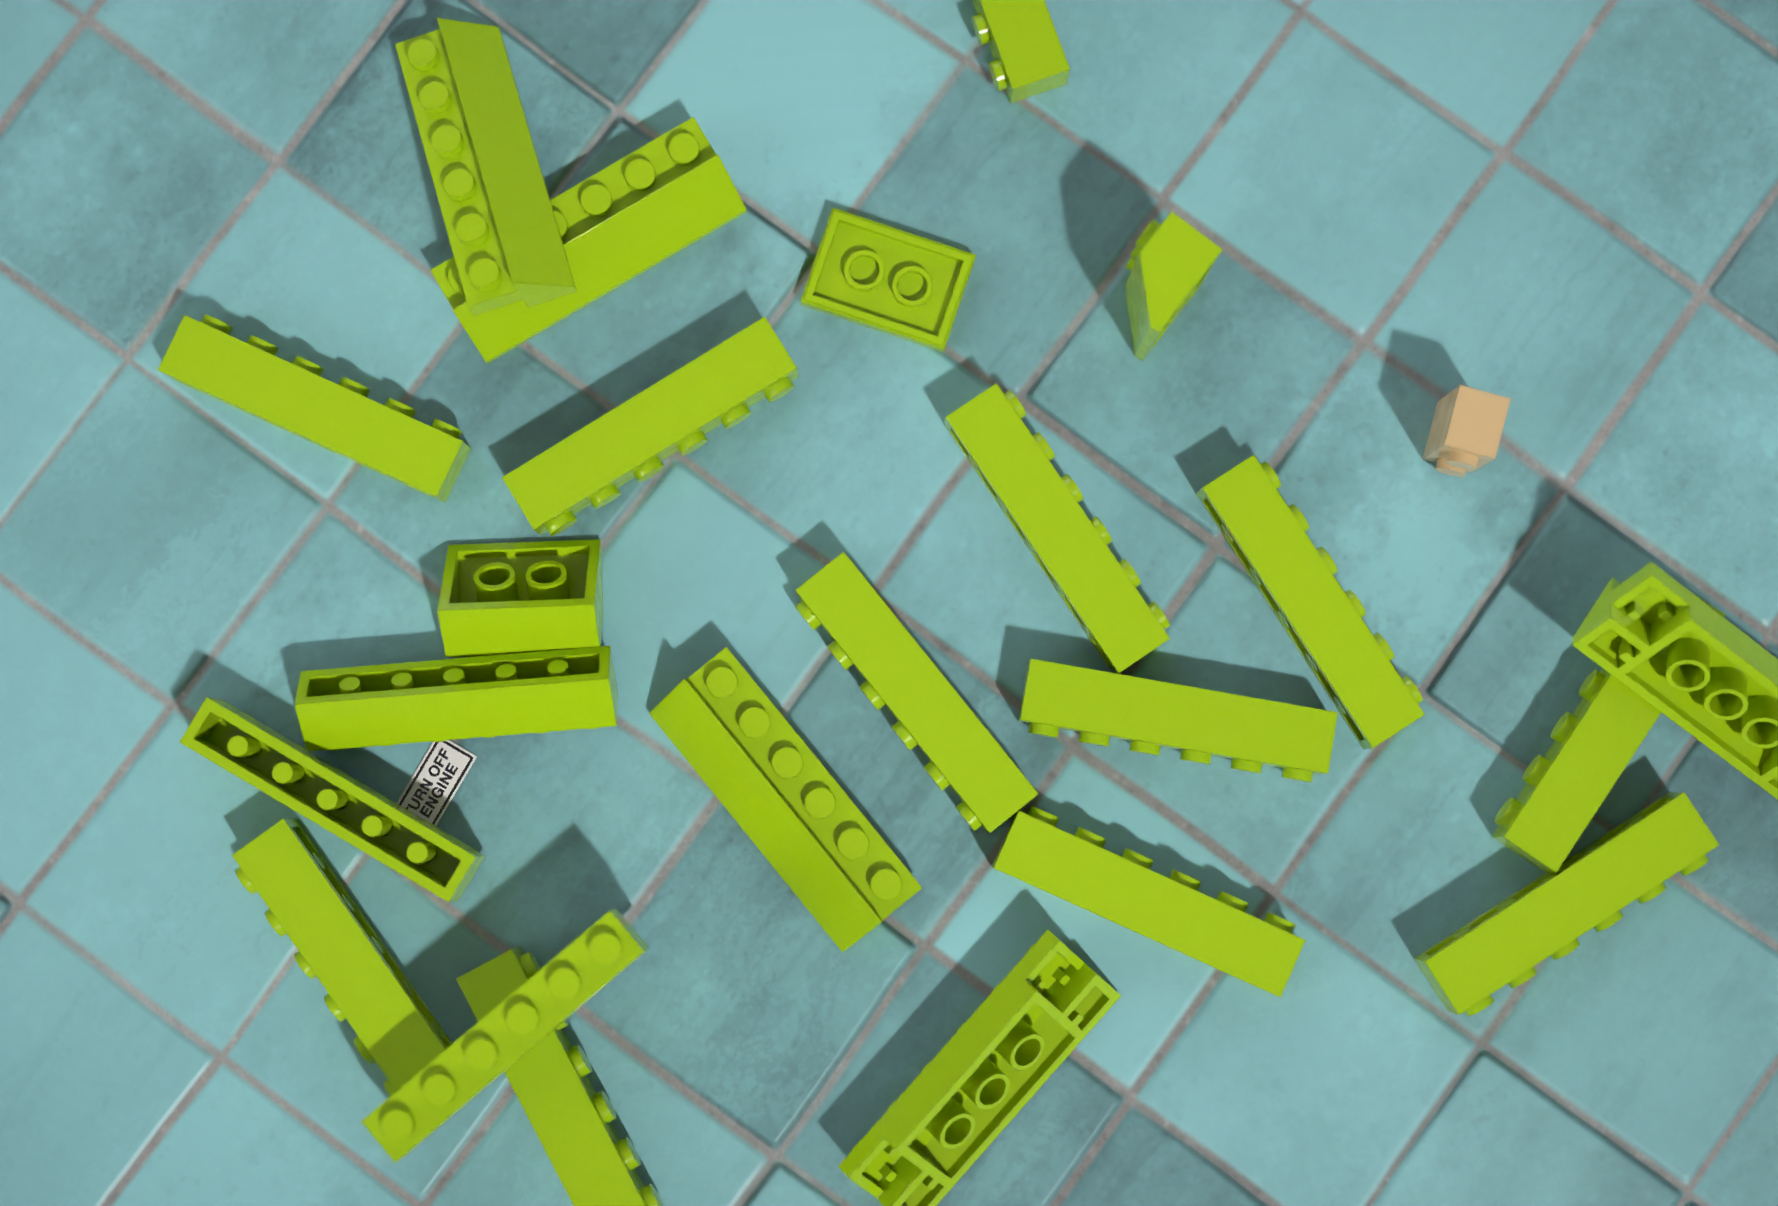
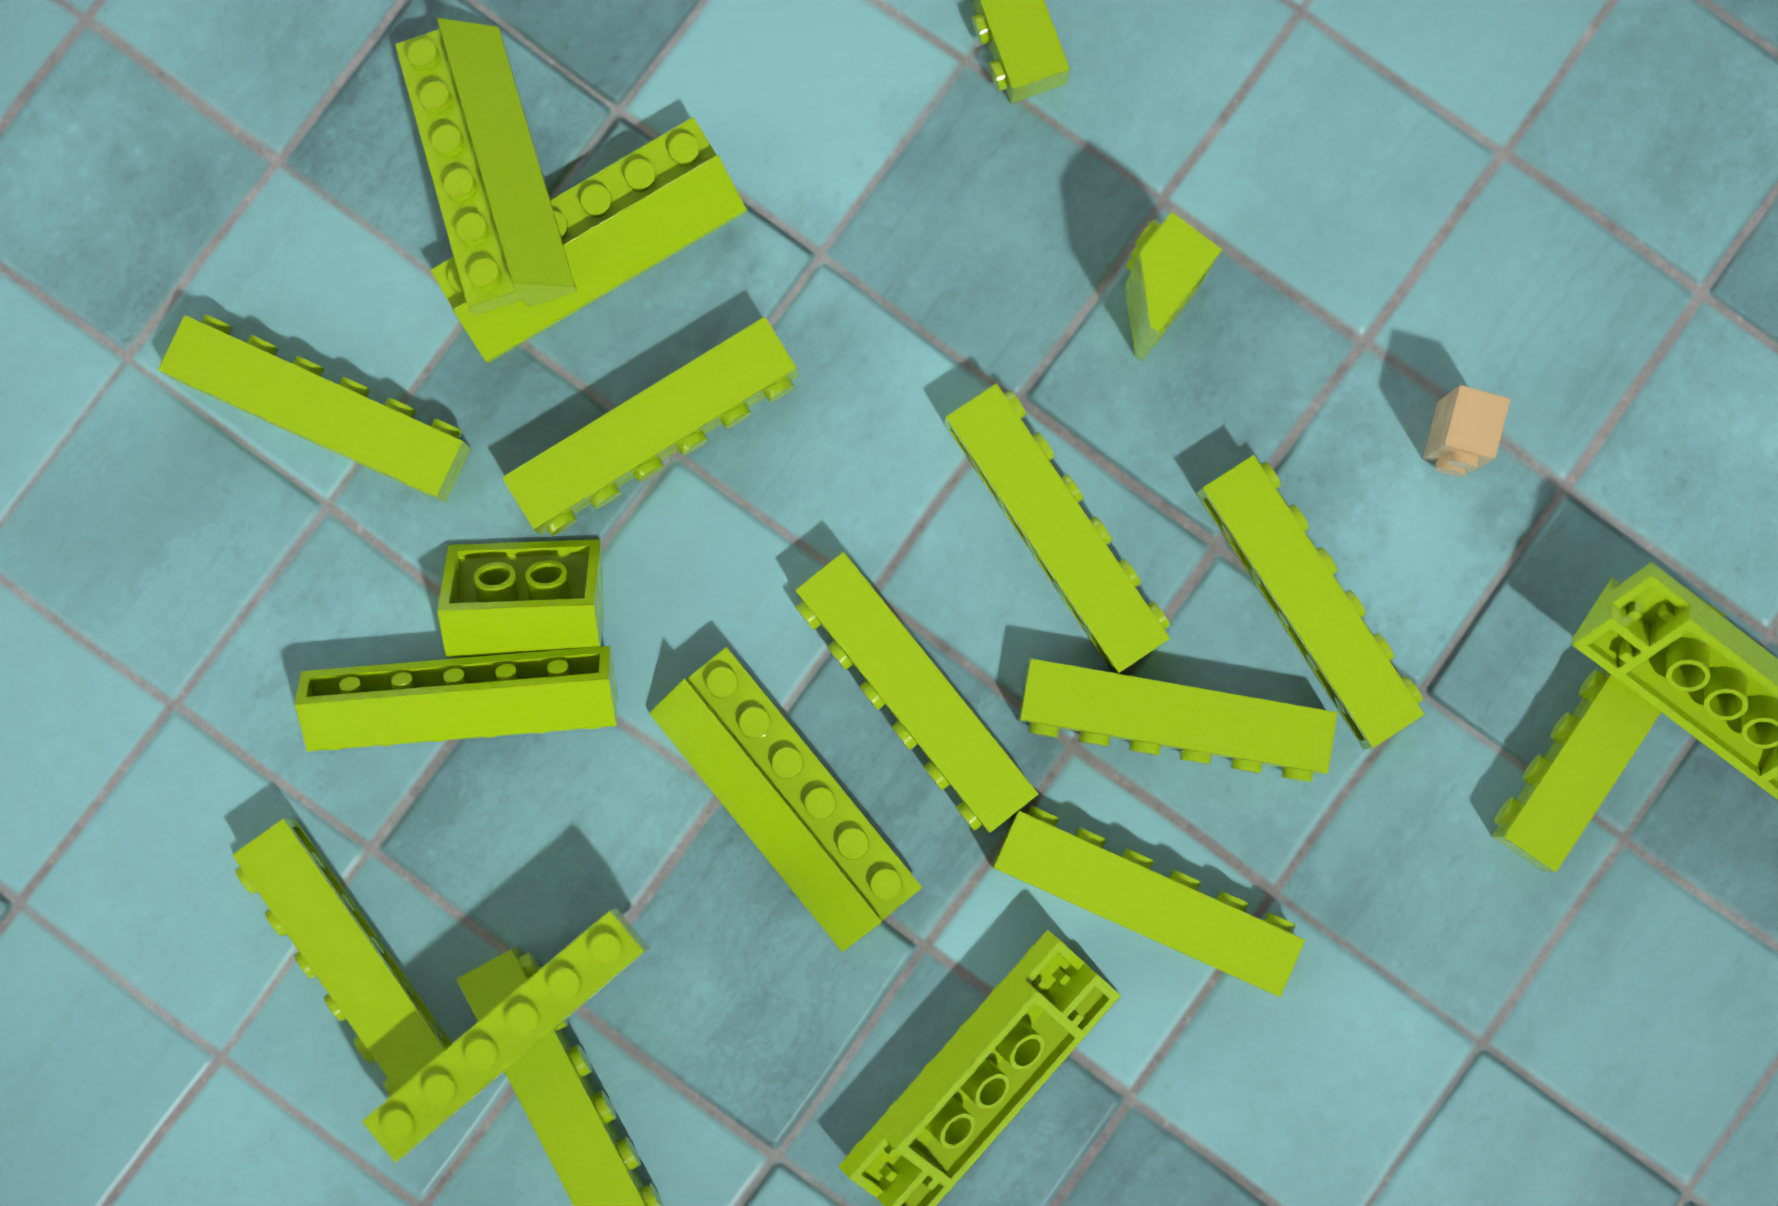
(332, 799): lime brick -> none
(436, 780): white sticker -> none
(888, 280): lime tile -> none
(1564, 905): lime brick -> none

